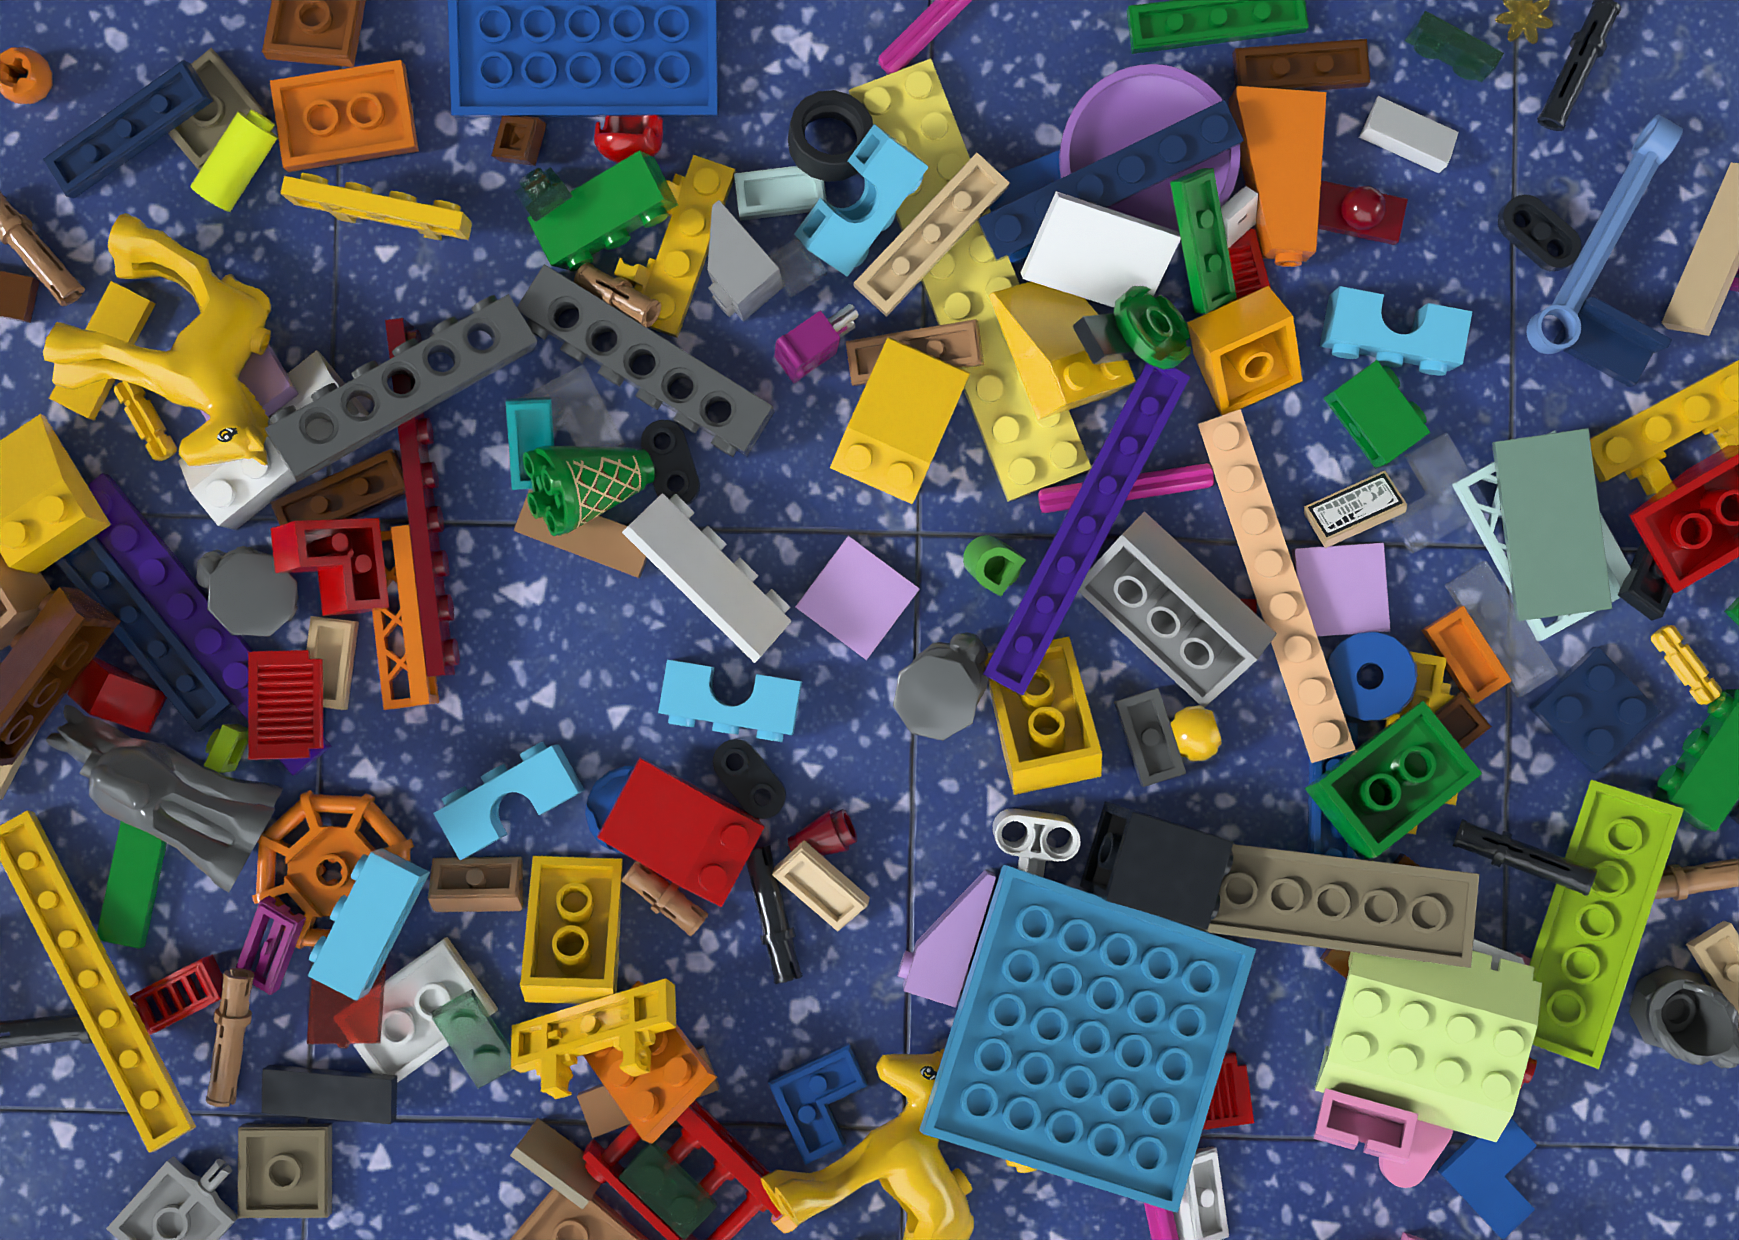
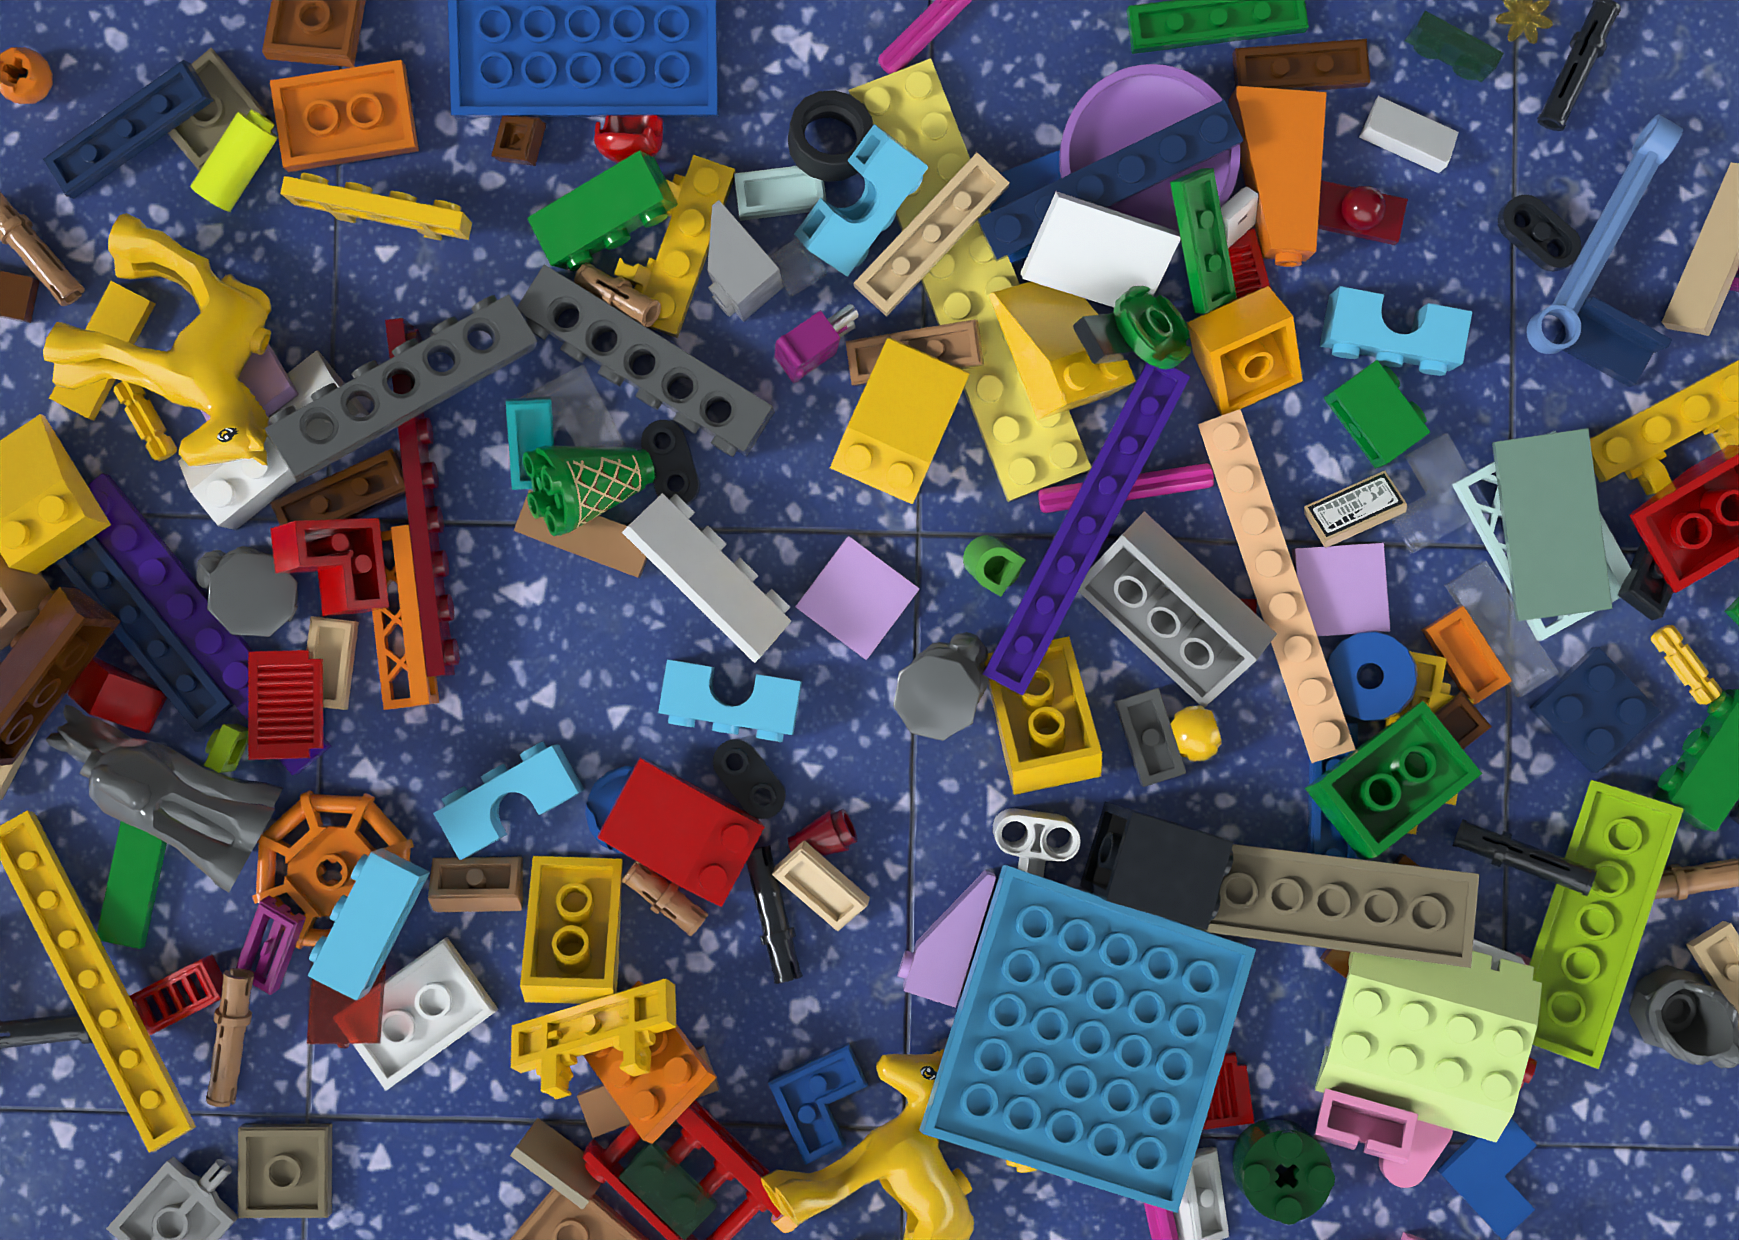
(329, 1094): black tile -> none
(474, 1038): clear green plate -> none
(542, 192): clear green plate -> none
(1300, 1188): none -> dark green brick

